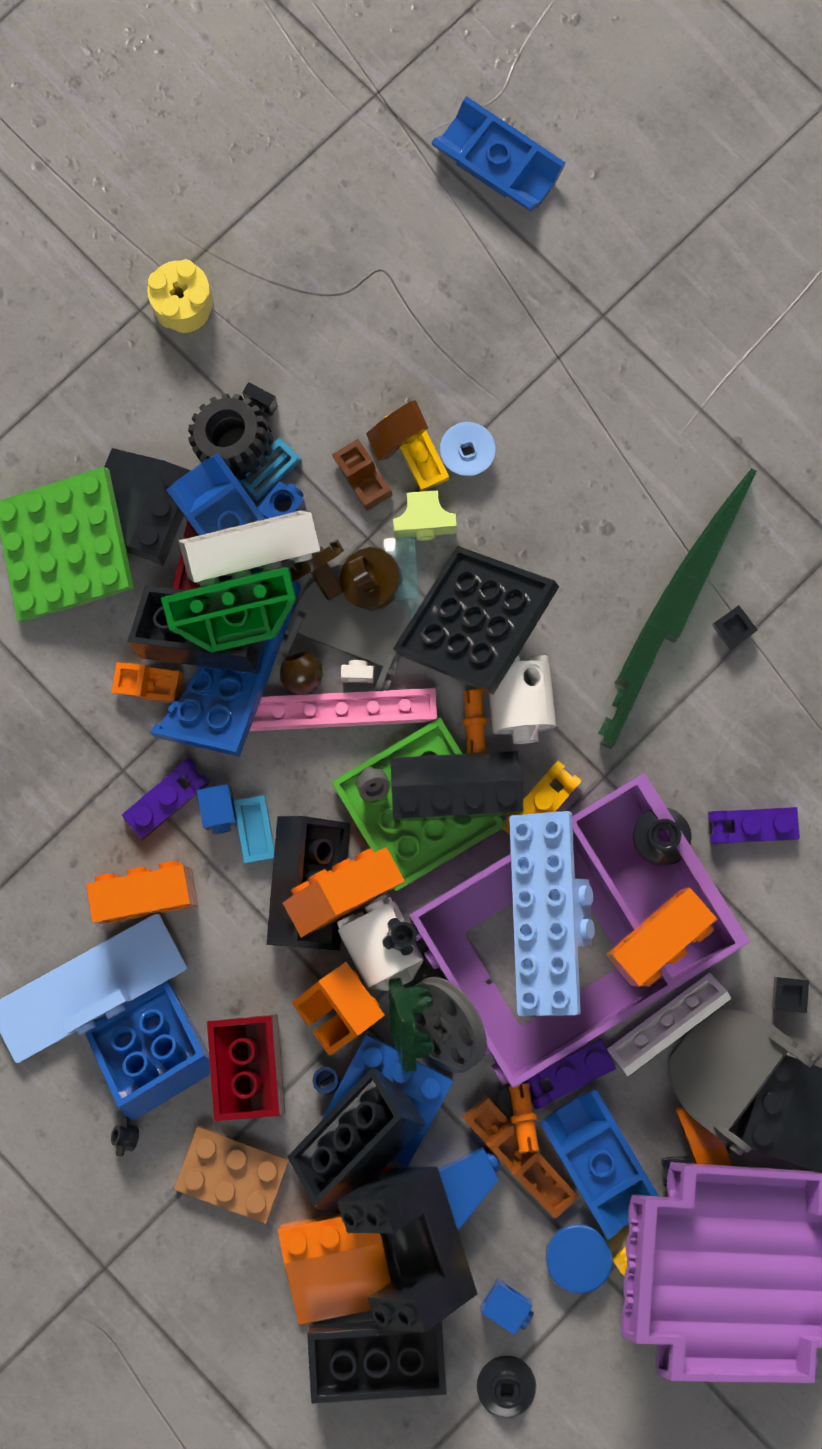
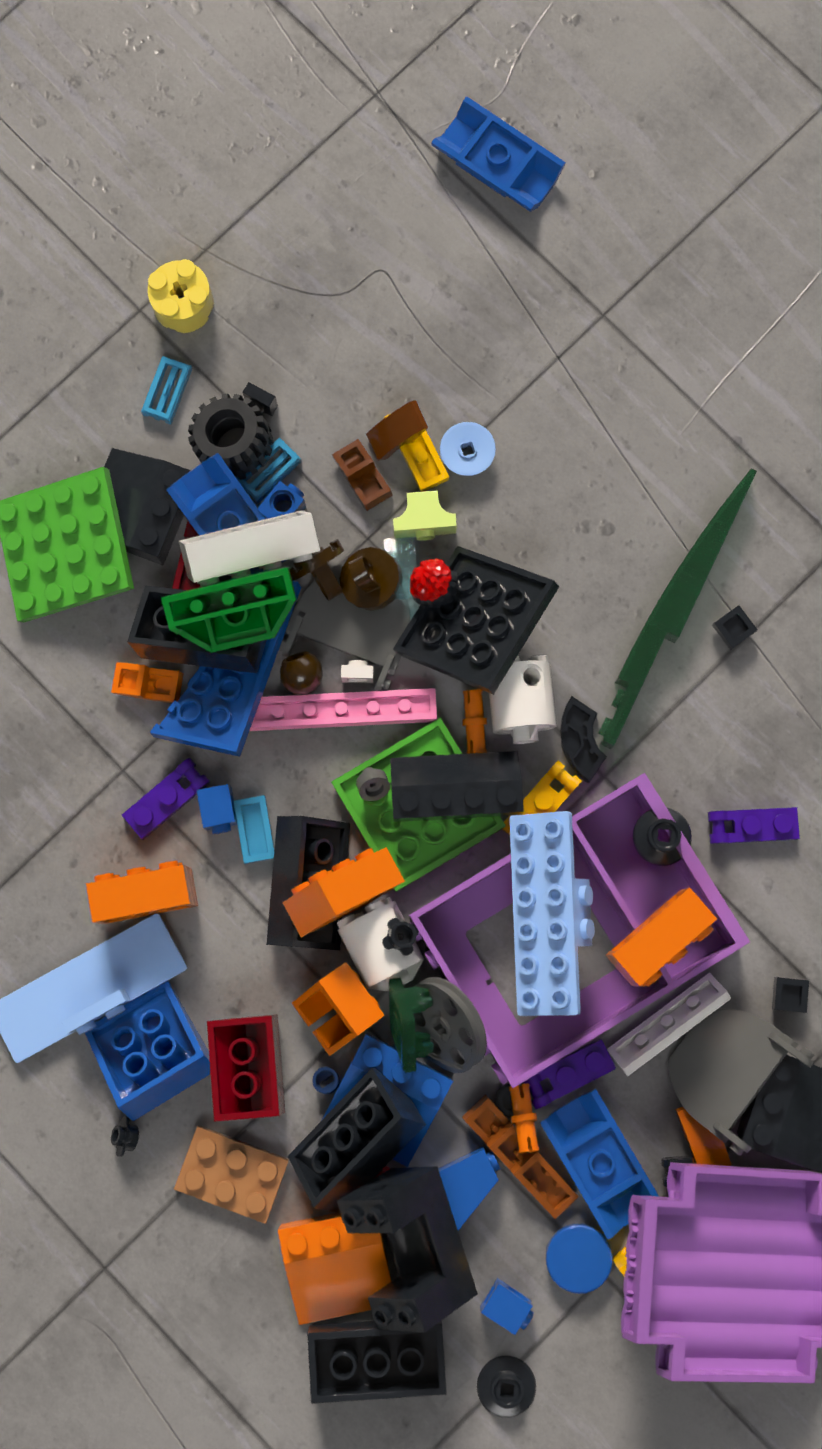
(177, 395): none -> dark azure tile
(433, 583): none -> red piece
(578, 739): none -> black tile

